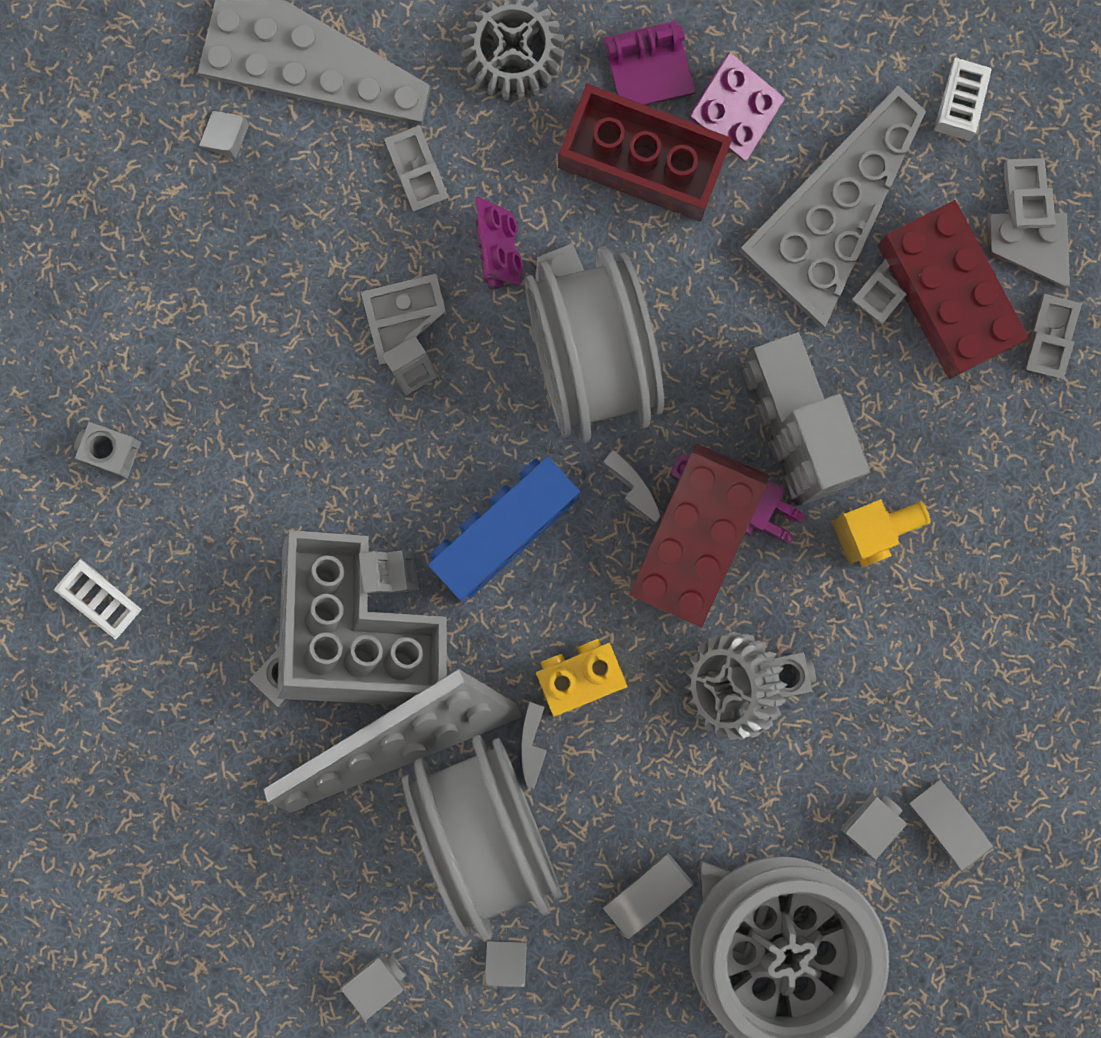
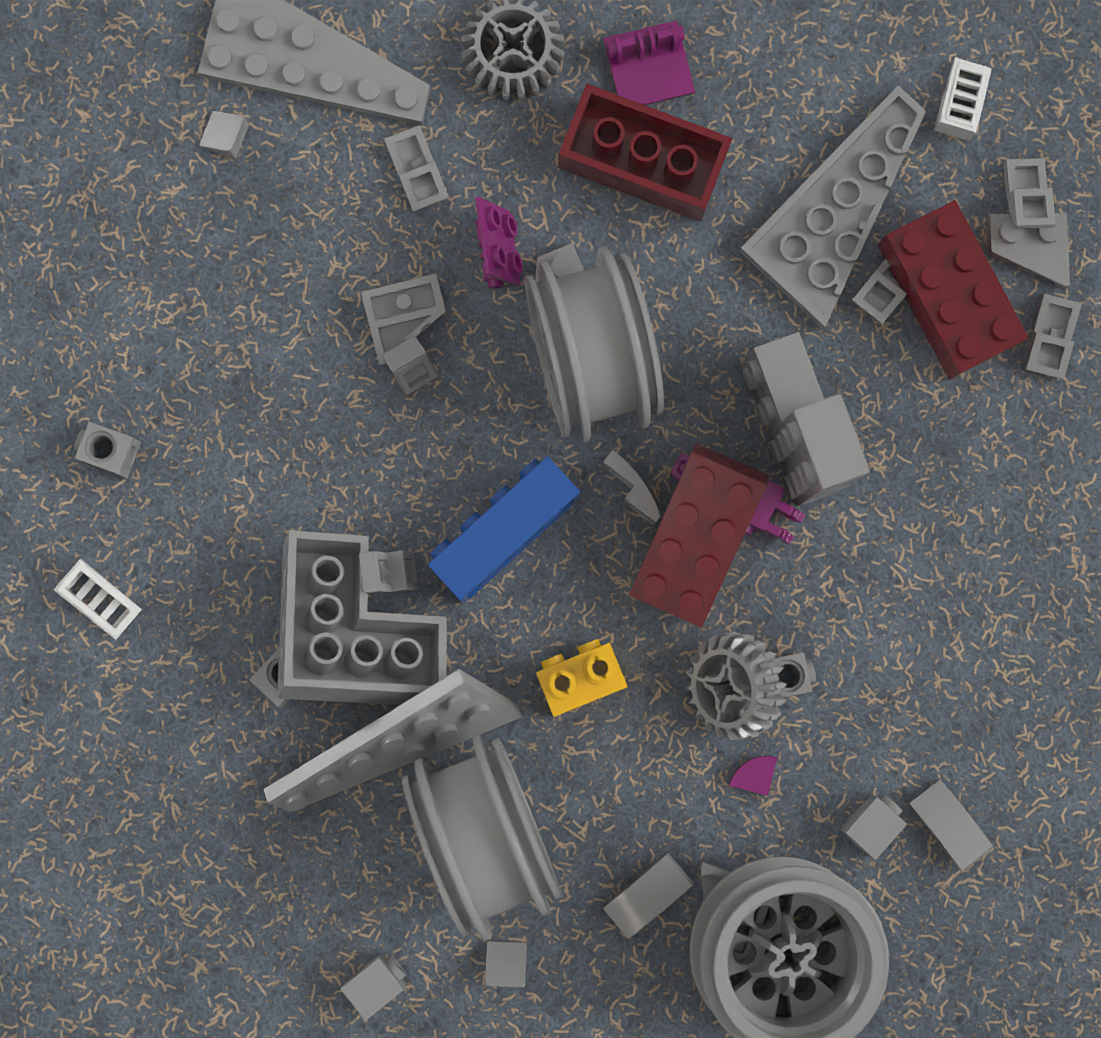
(531, 754): light grey slope -> none
(737, 105): hinge -> none
(755, 775): none -> magenta tile
(871, 530): yellow brick -> none

